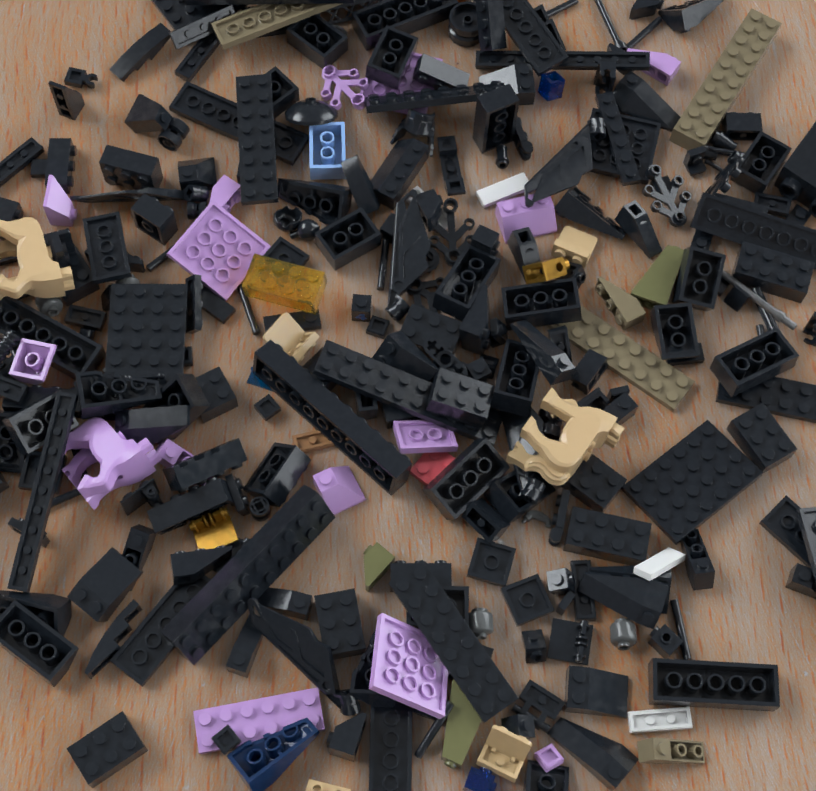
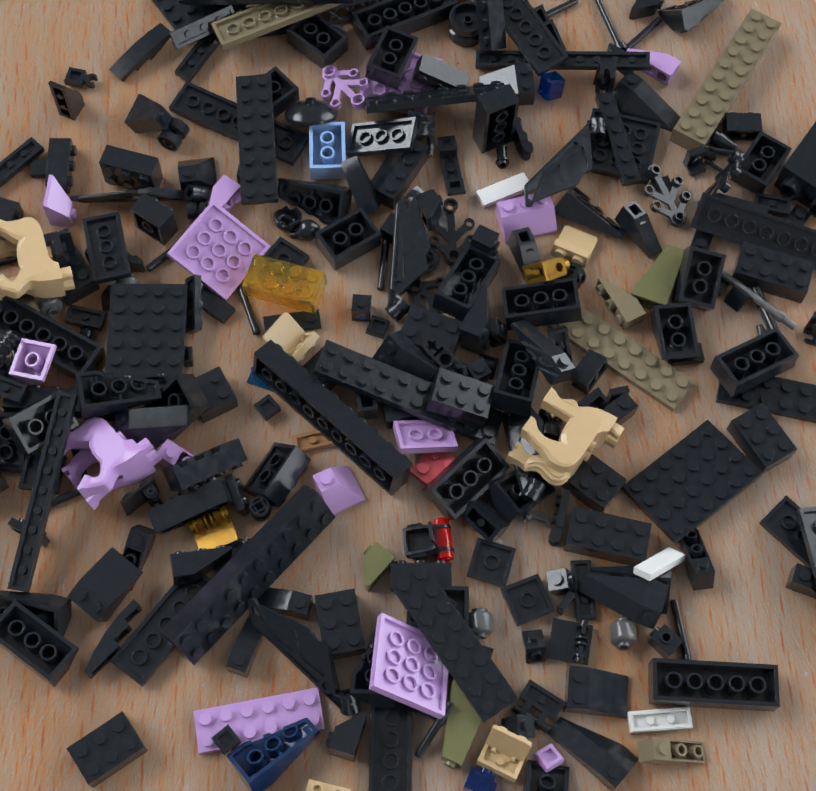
(382, 137): none -> black plate
(429, 540): none -> black piece

